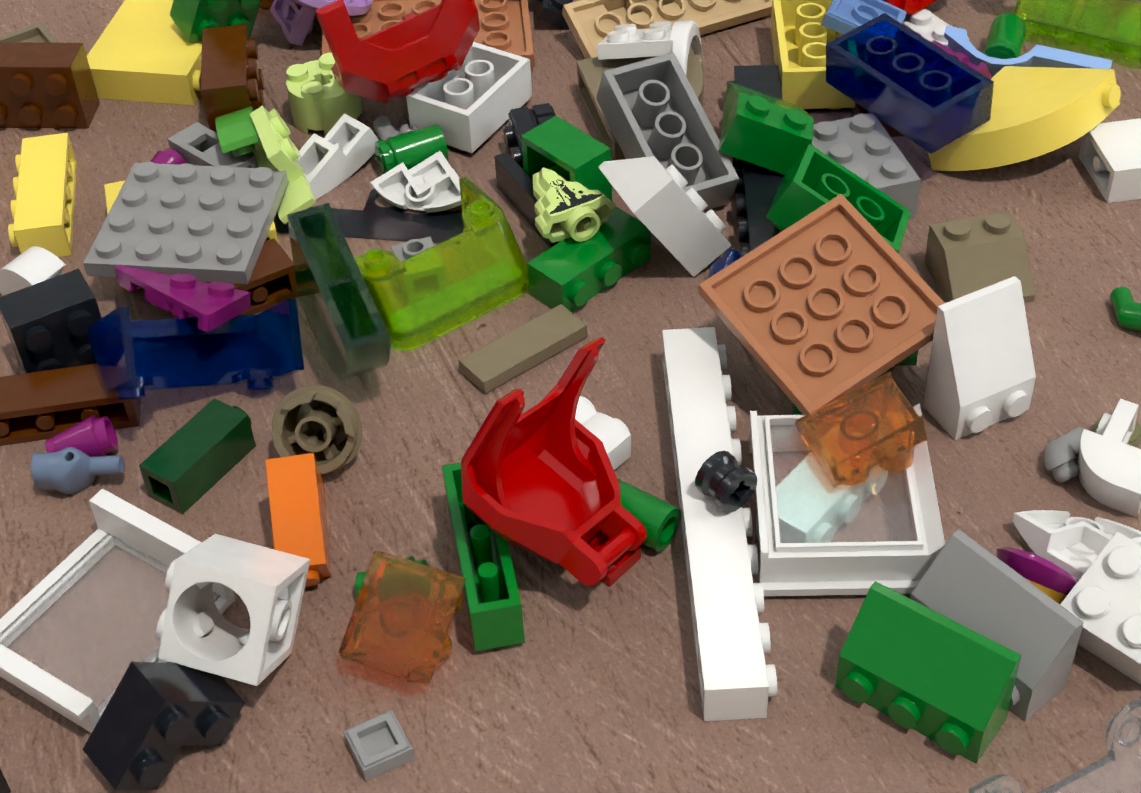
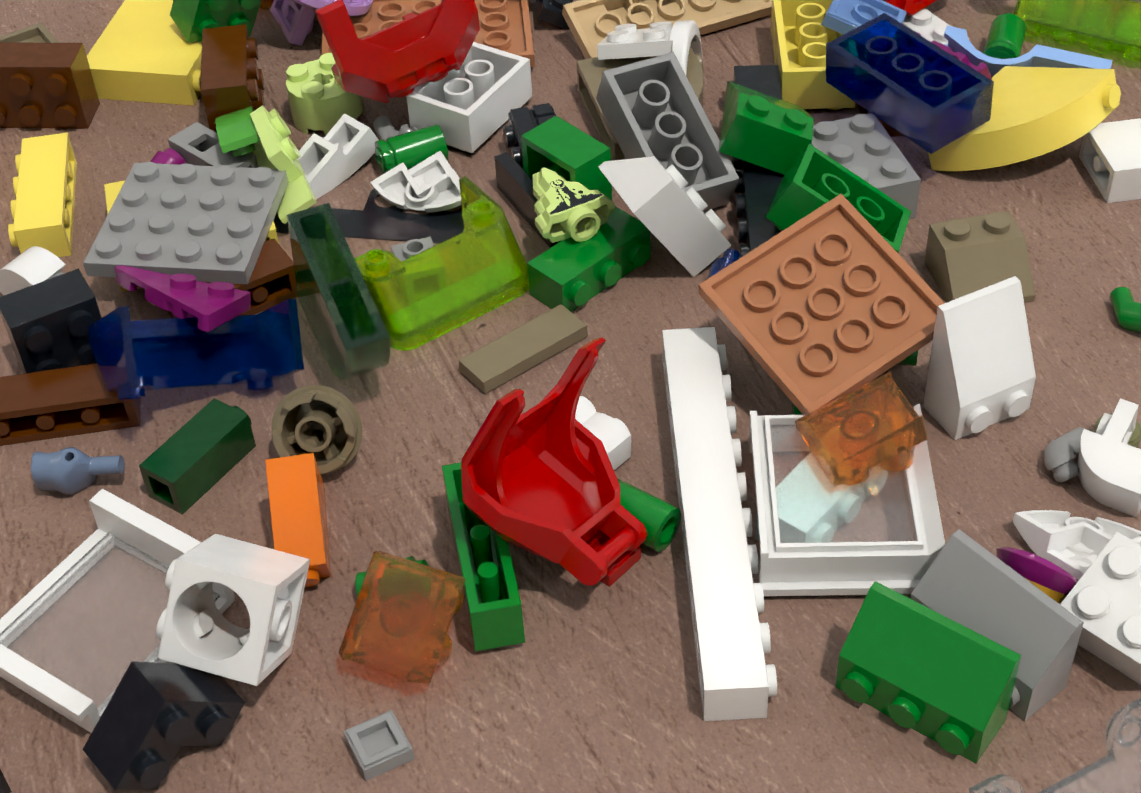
(92, 436): magenta cone -> none
(726, 481): black wheel -> none

